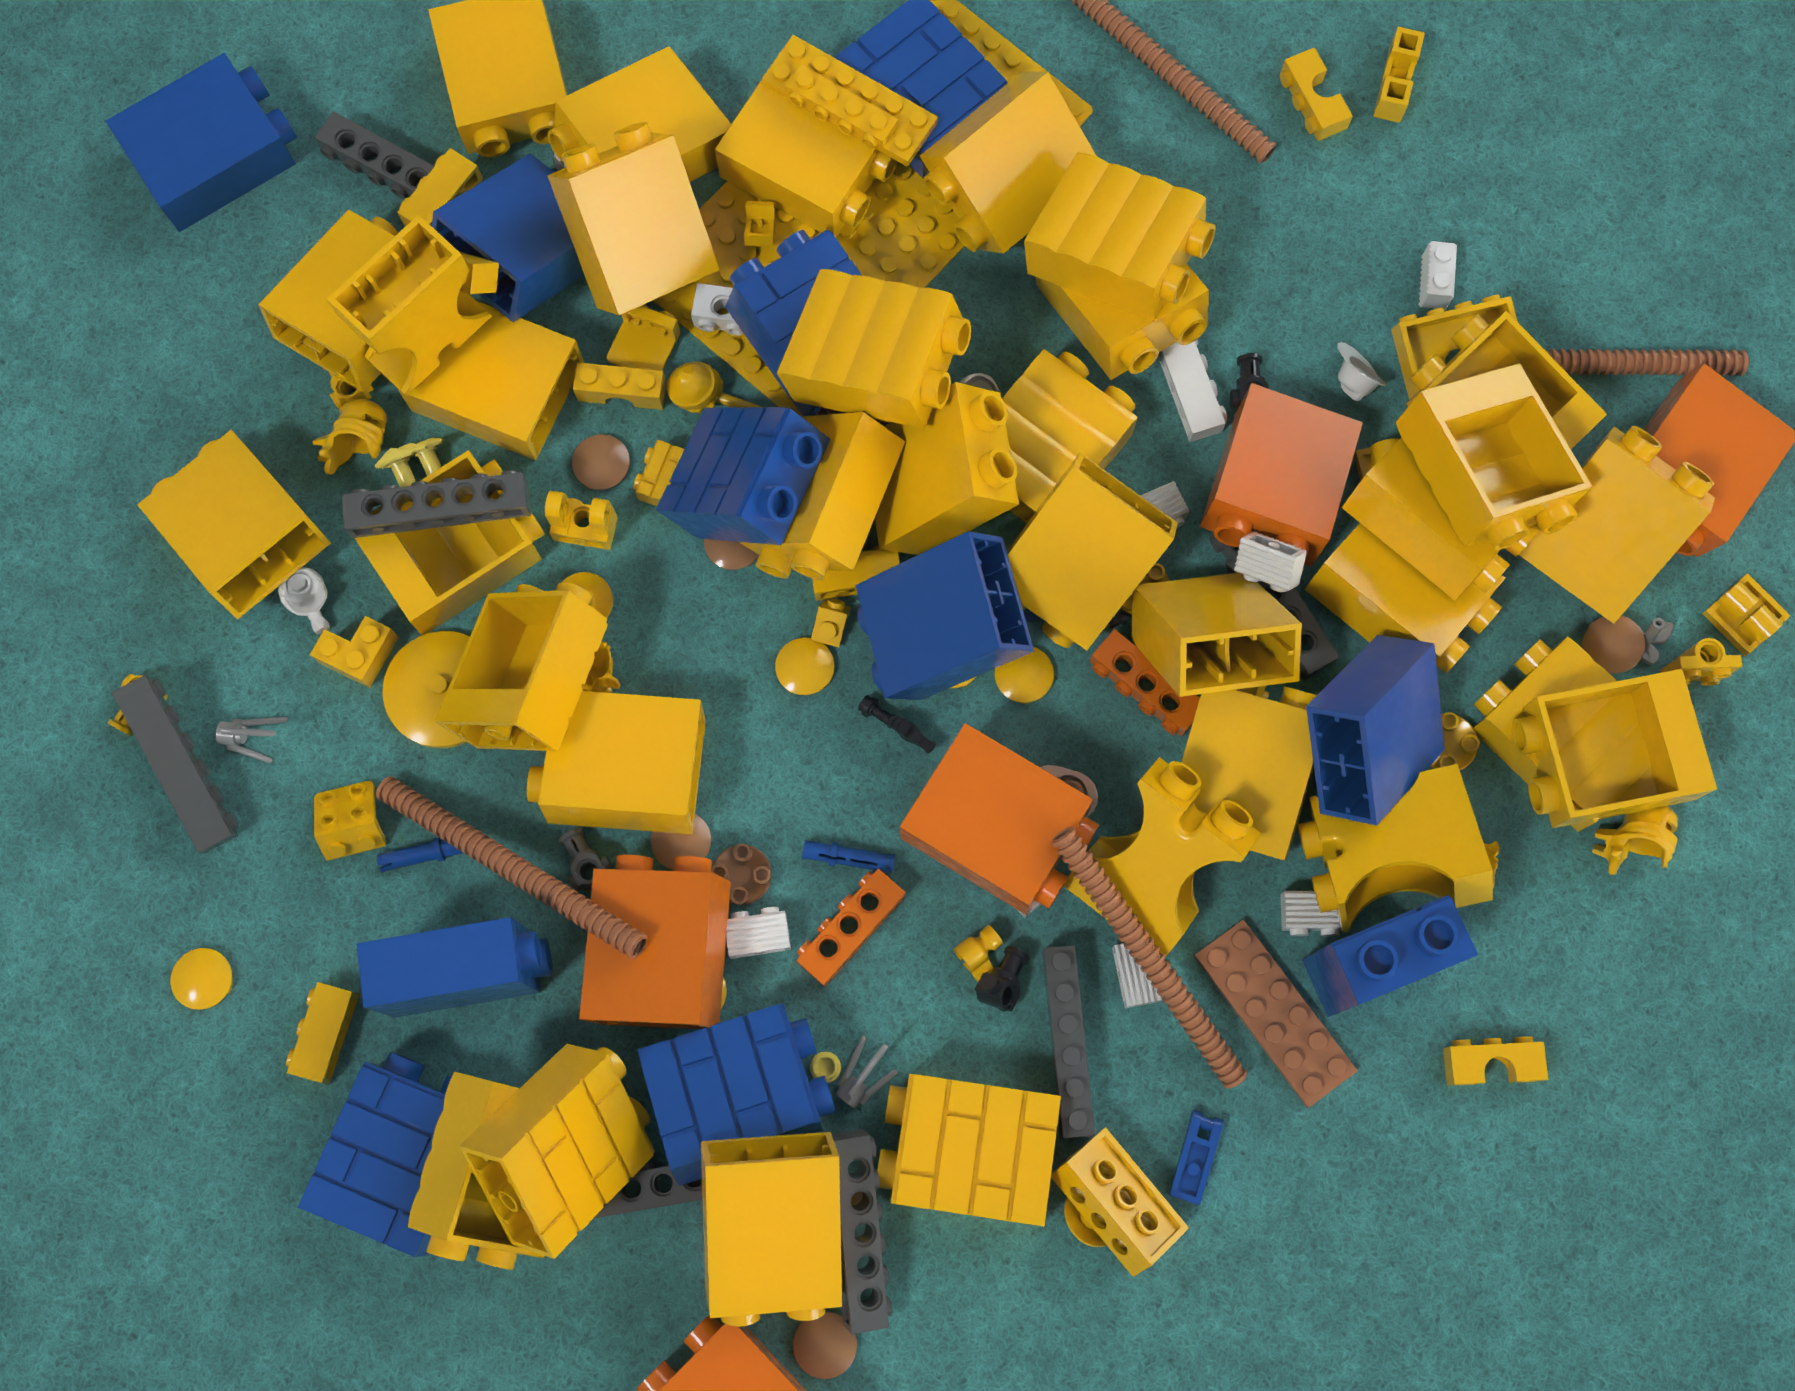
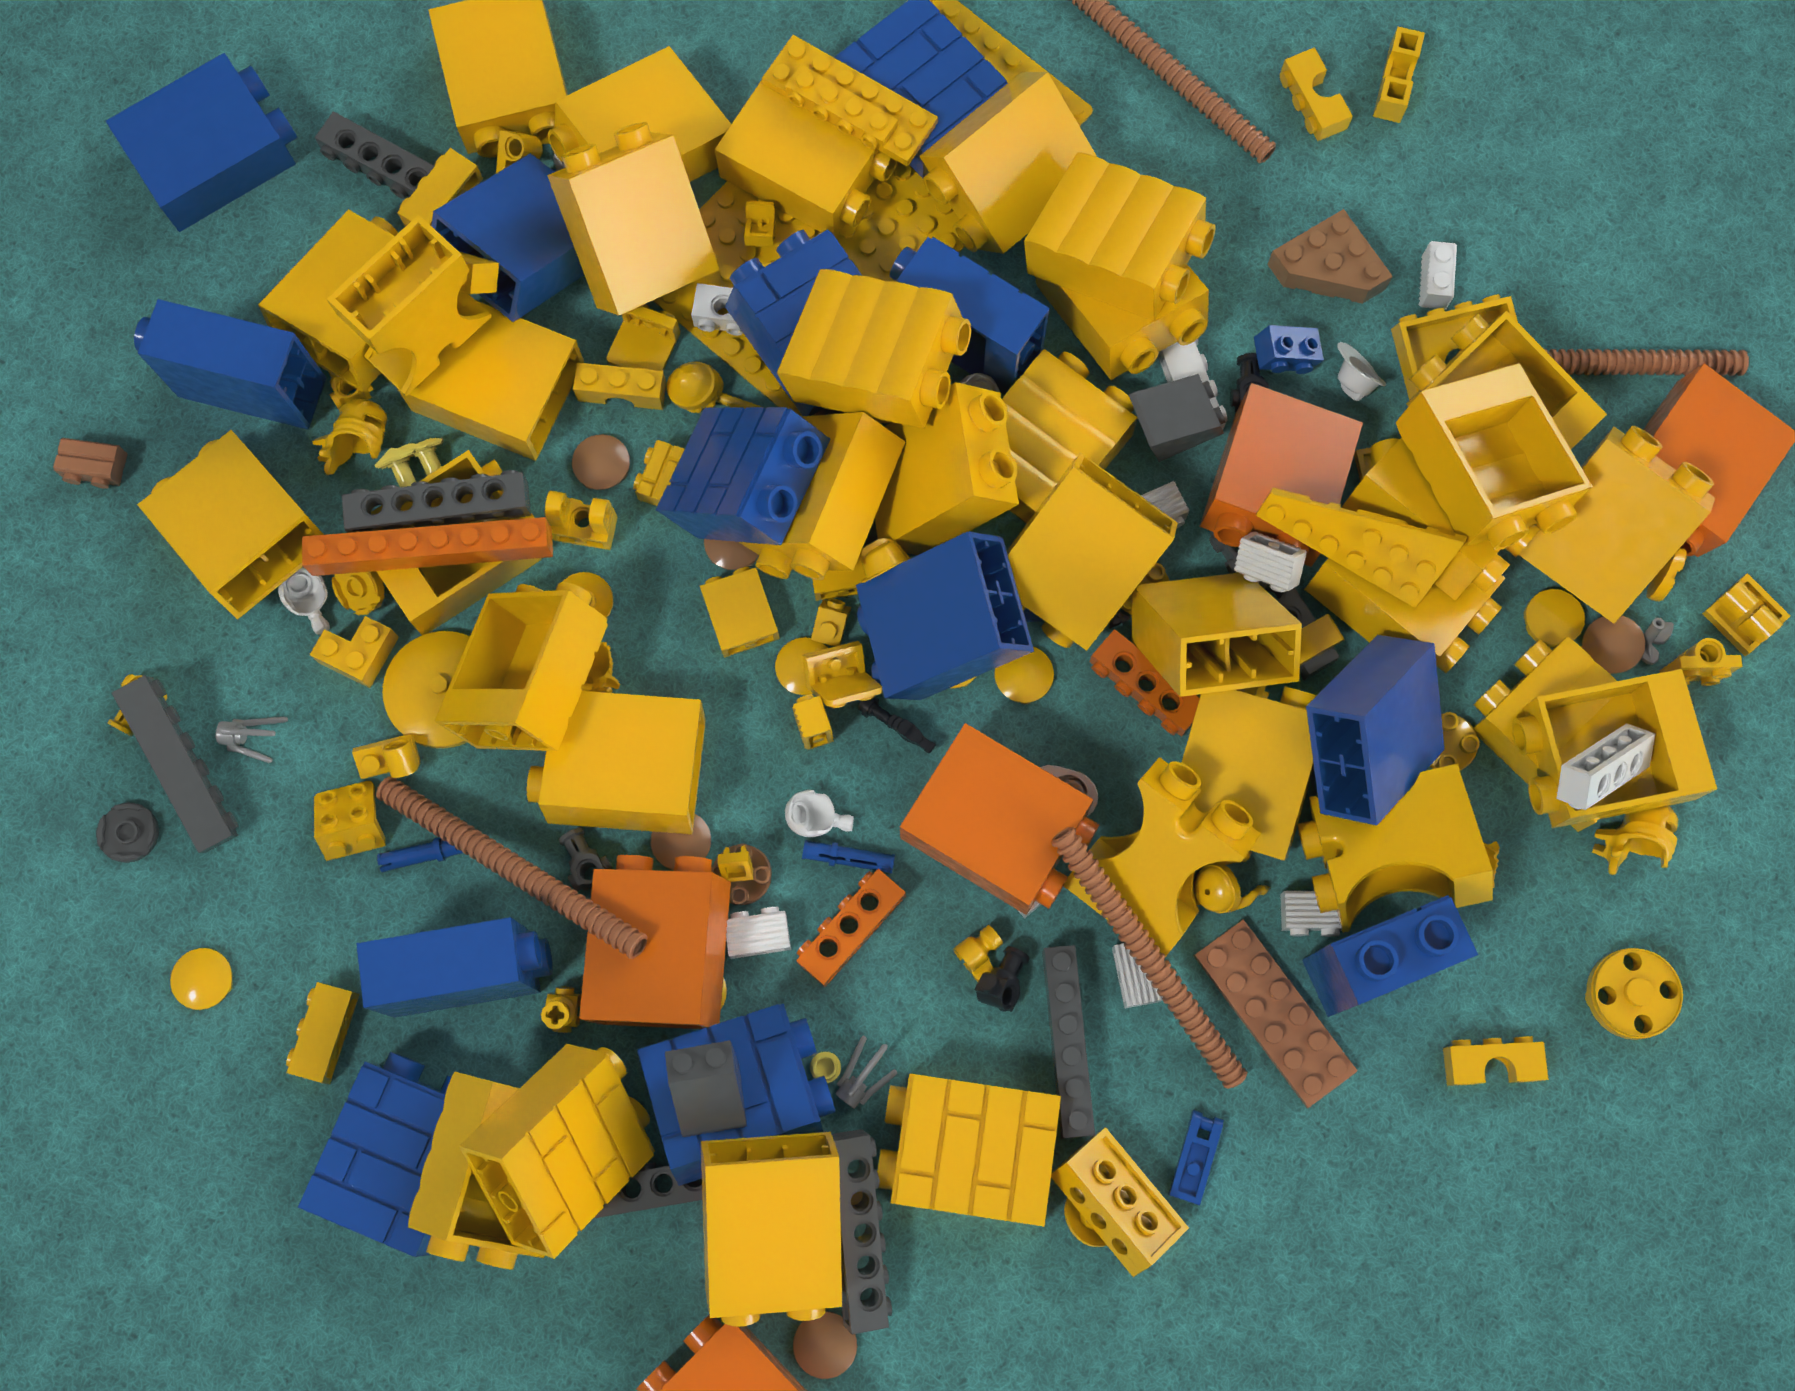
(90, 462): none -> nougat brick
(134, 826): none -> dark grey tile
(231, 363): none -> blue brick
(359, 591): none -> yellow tile
(392, 755): none -> yellow plate
(427, 546): none -> orange brick
(515, 146): none -> yellow plate
(561, 1010): none -> yellow connector
(706, 1088): none -> dark grey slope
(735, 865): none -> yellow tile
(739, 611): none -> yellow panel
(812, 721): none -> yellow brick
(814, 815): none -> white hair
(839, 675): none -> yellow bracket
(881, 557): none -> yellow piece
(1005, 325): none -> blue brick
(1177, 415): none -> dark grey slope
(1219, 890): none -> yellow hair
(1288, 349): none -> blue brick
(1319, 638): none -> yellow slope
(1331, 262): none -> medium nougat brick
(1372, 545): none -> yellow wing
(1554, 616): none -> yellow tile
(1605, 766): none -> white brick
(1634, 993): none -> yellow piece
(1664, 580): none -> yellow tile

